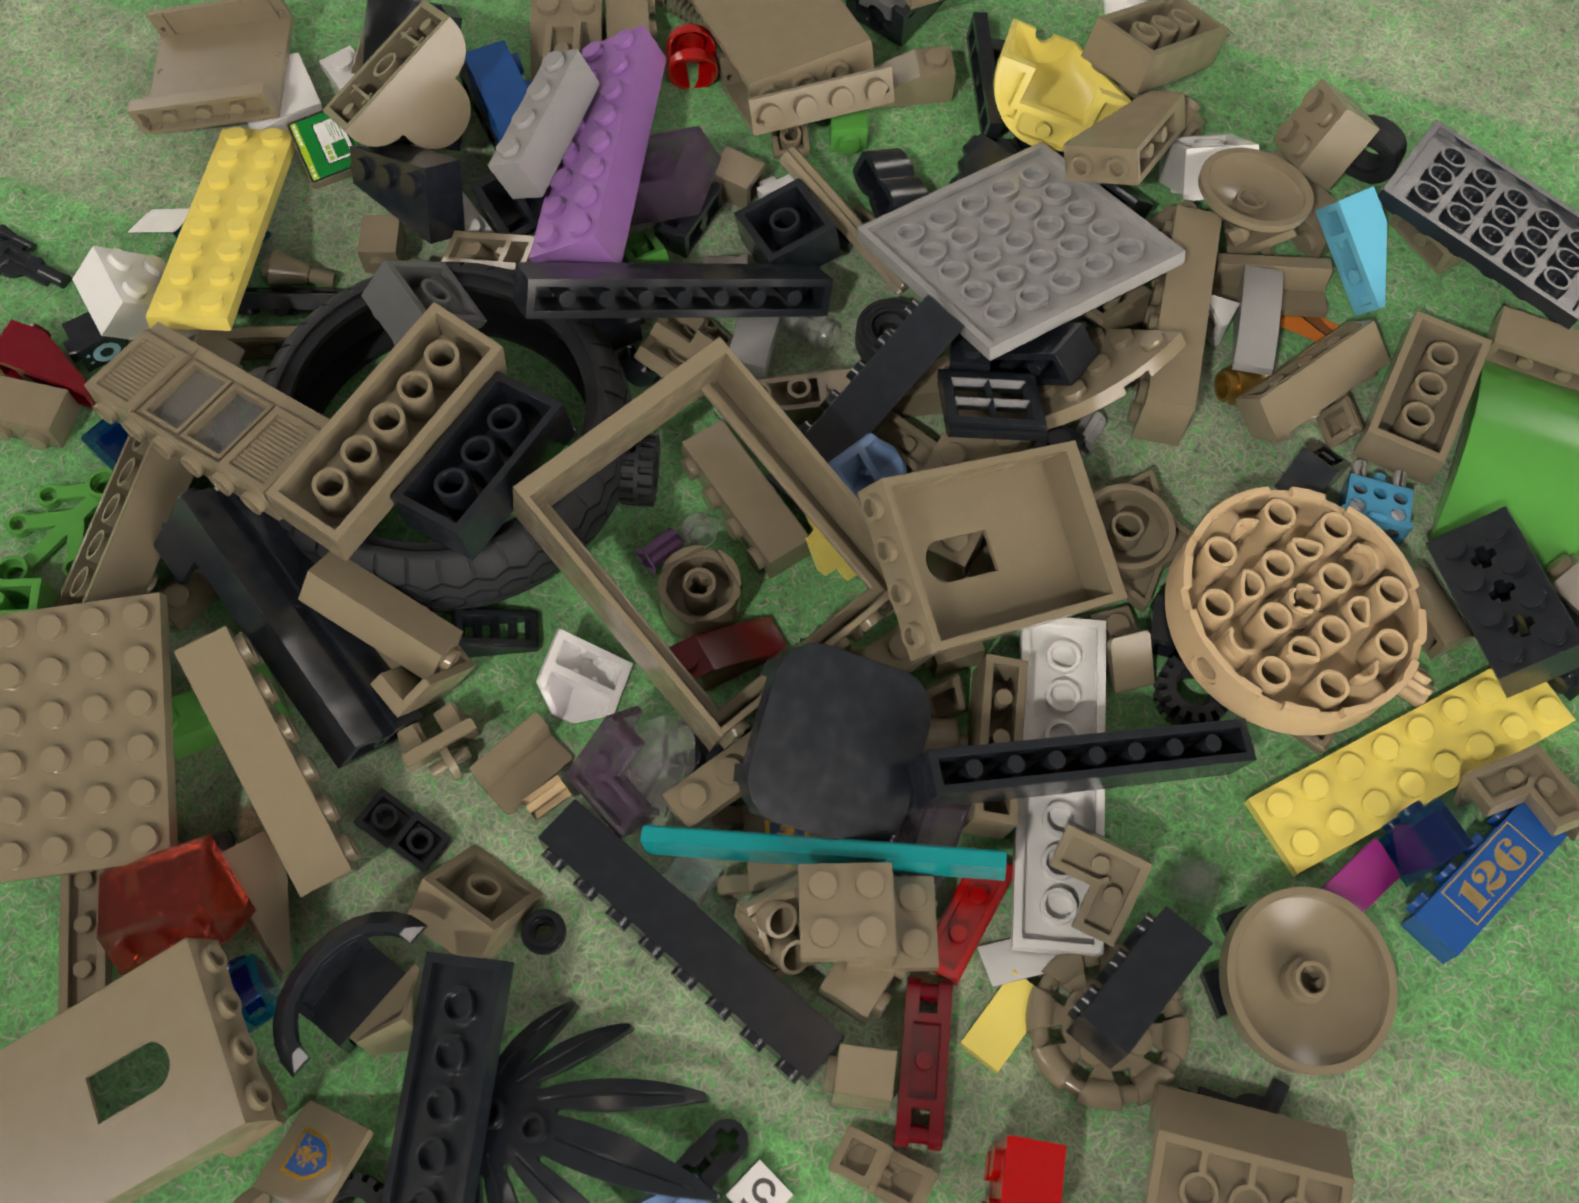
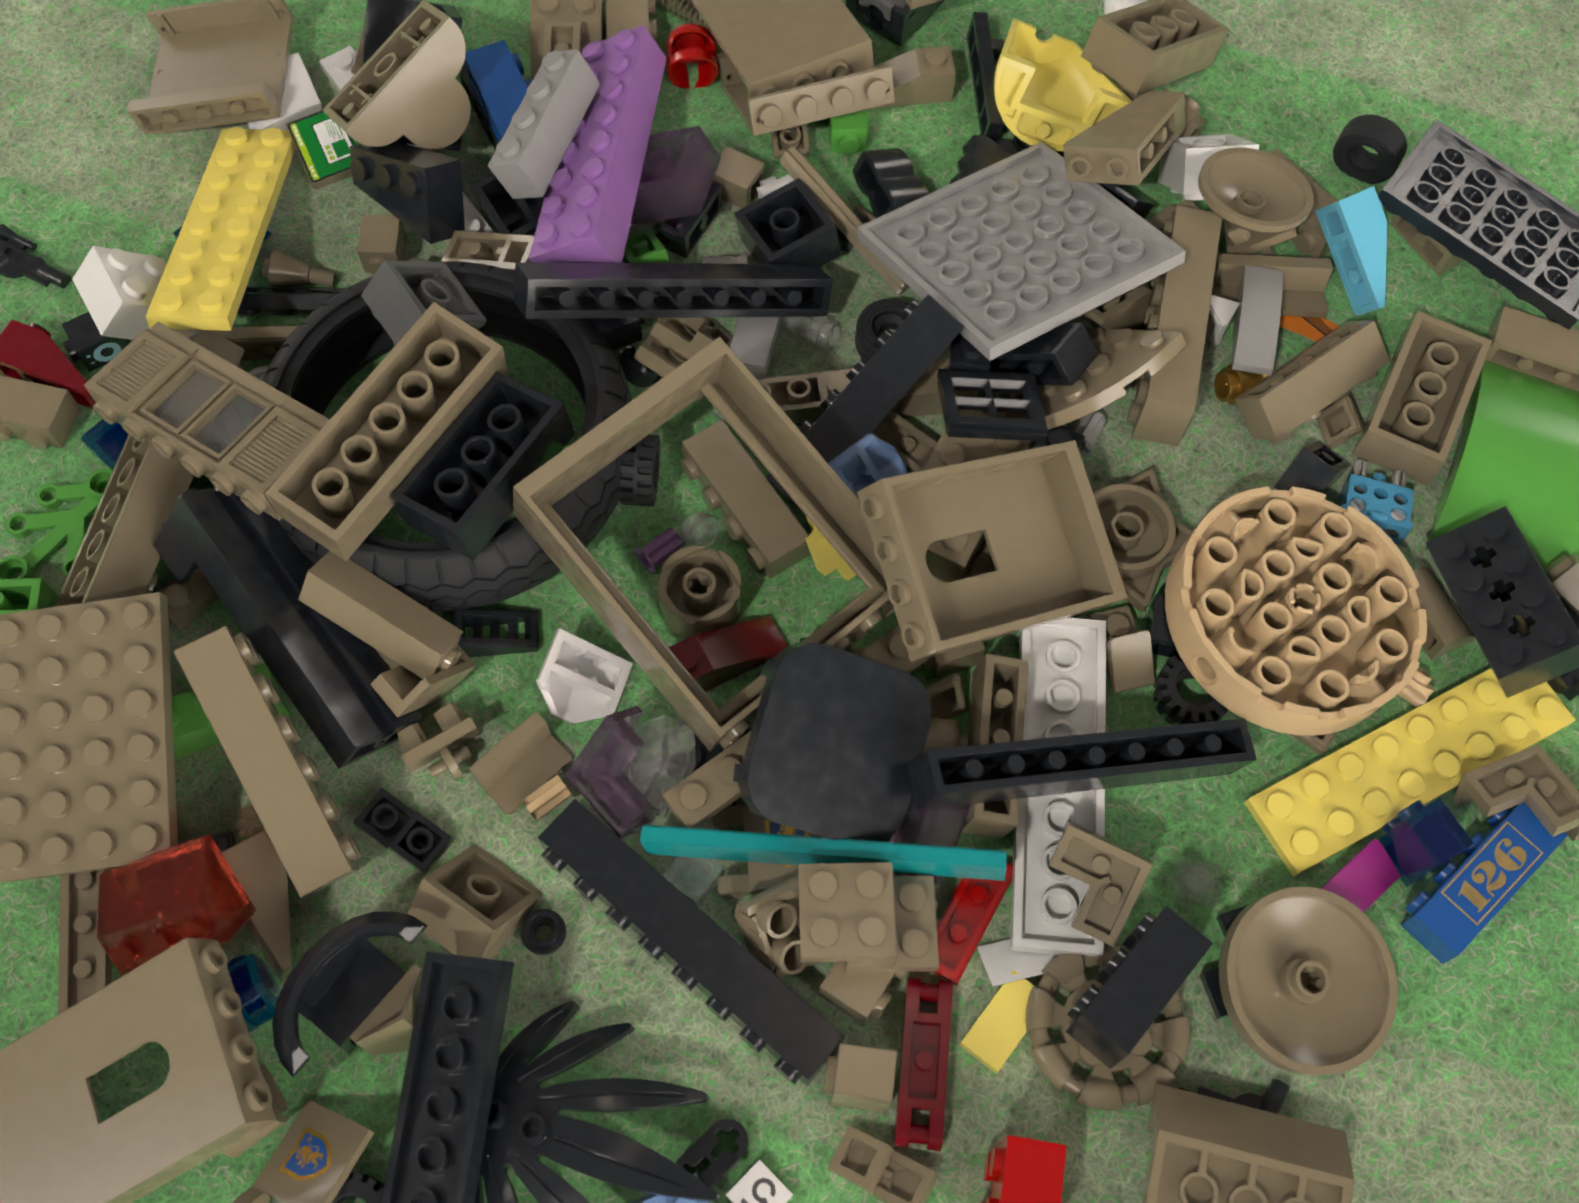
(161, 220): white sticker -> none
(1325, 134): dark tan brick -> none

